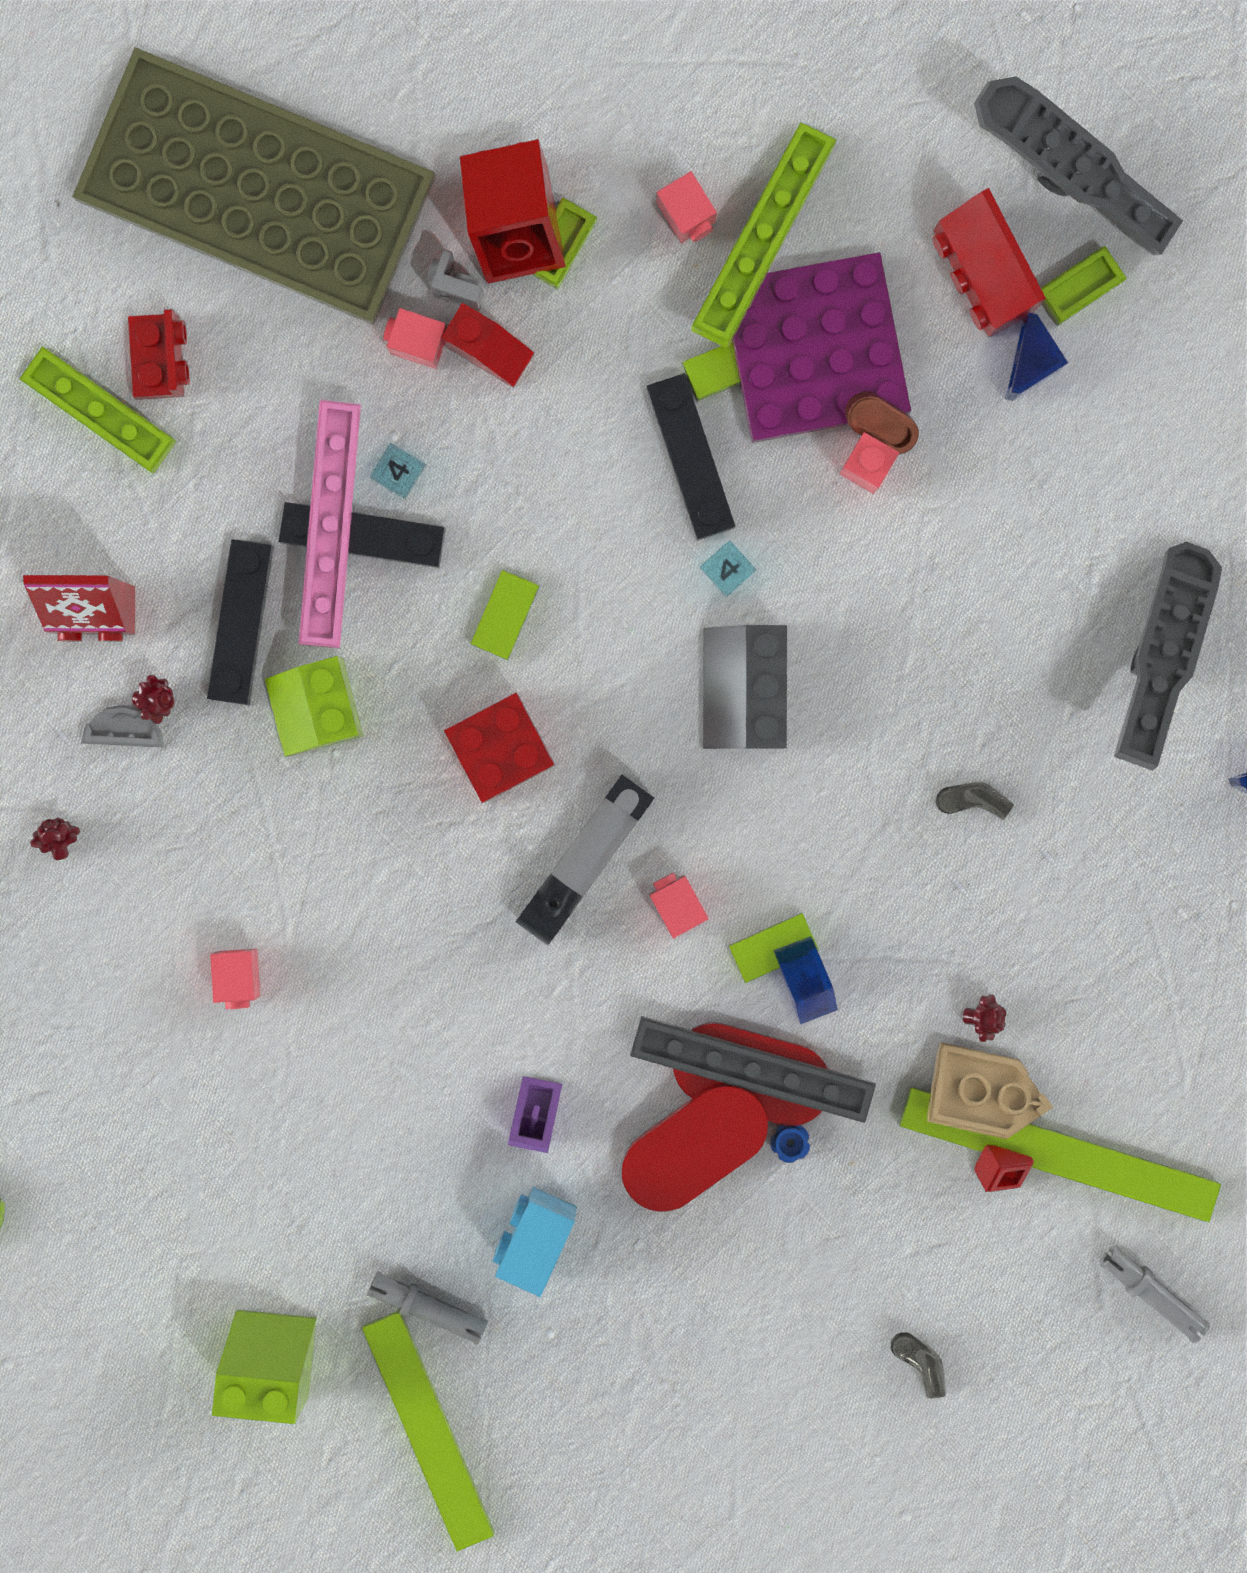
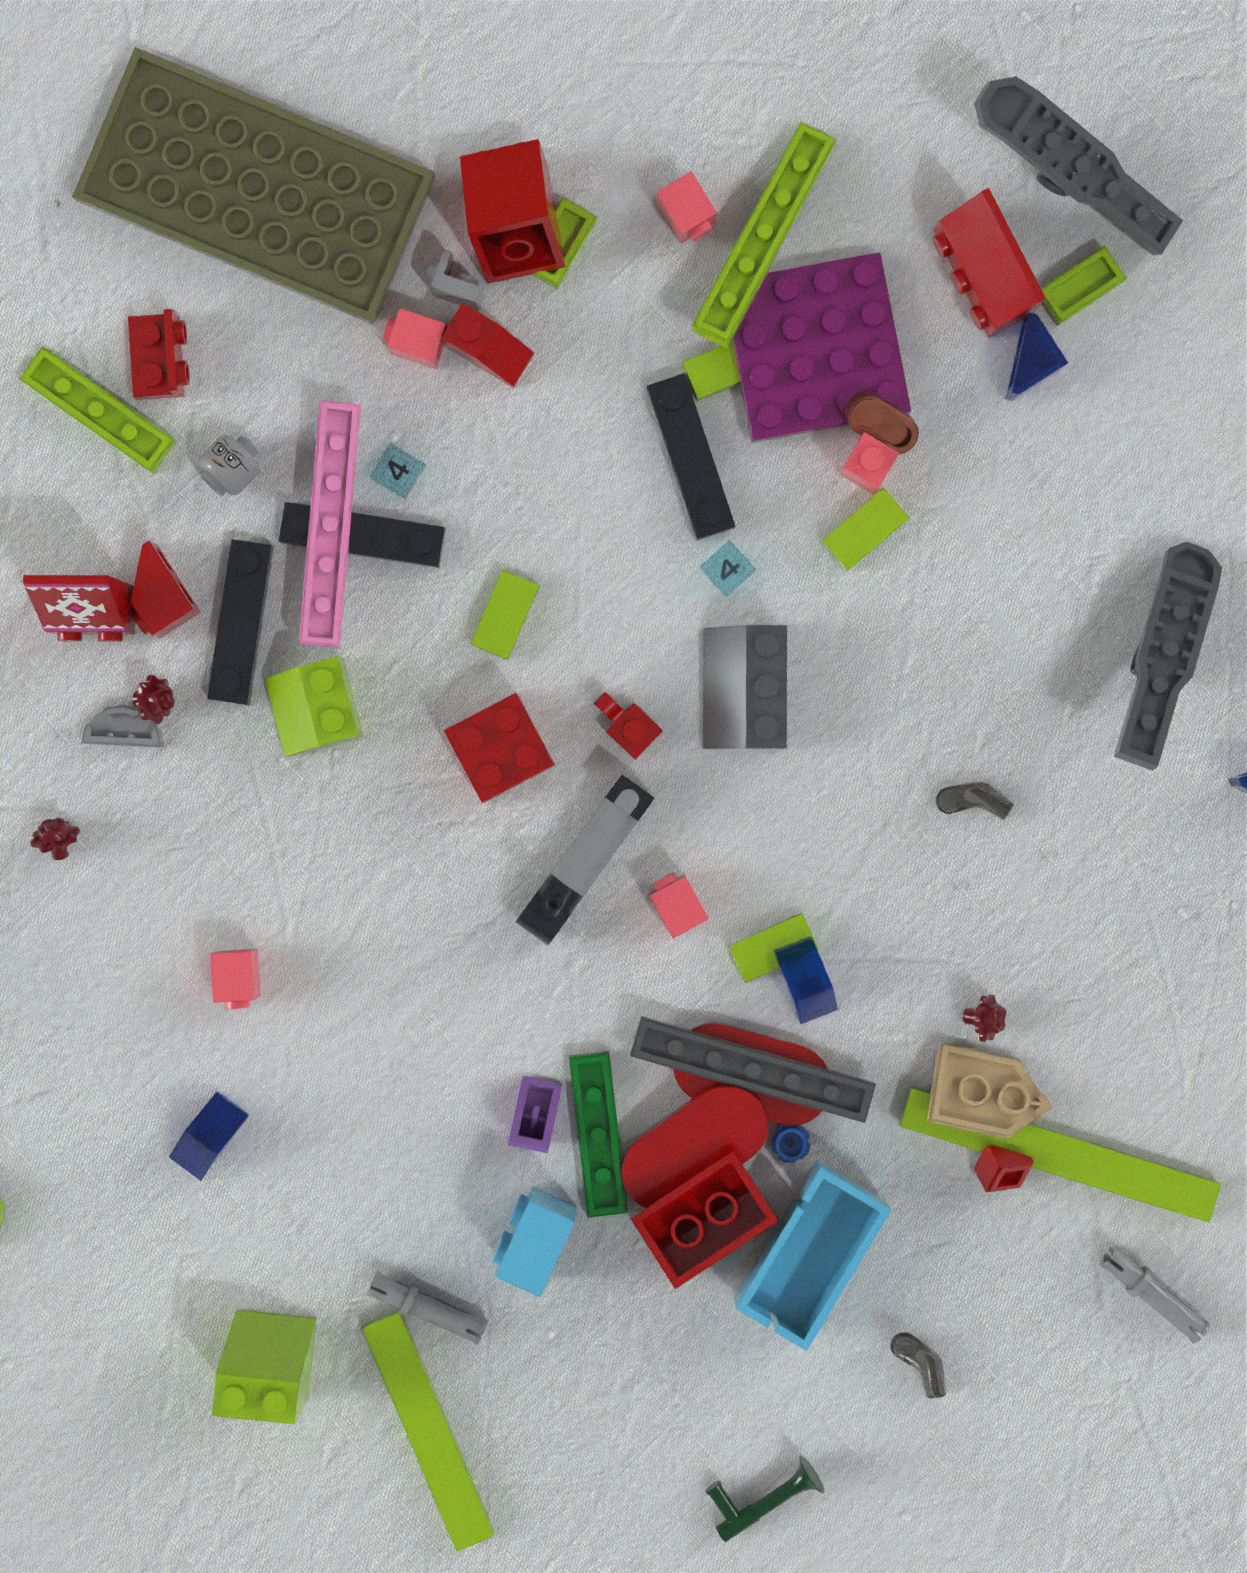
(159, 594): none -> red slope
(208, 1135): none -> clear blue slope
(229, 465): none -> light grey head
(598, 1134): none -> green tile
(631, 728): none -> red plate
(705, 1219): none -> red slope
(738, 1521): none -> dark green piece
(812, 1255): none -> medium azure piece
(865, 529): none -> lime tile

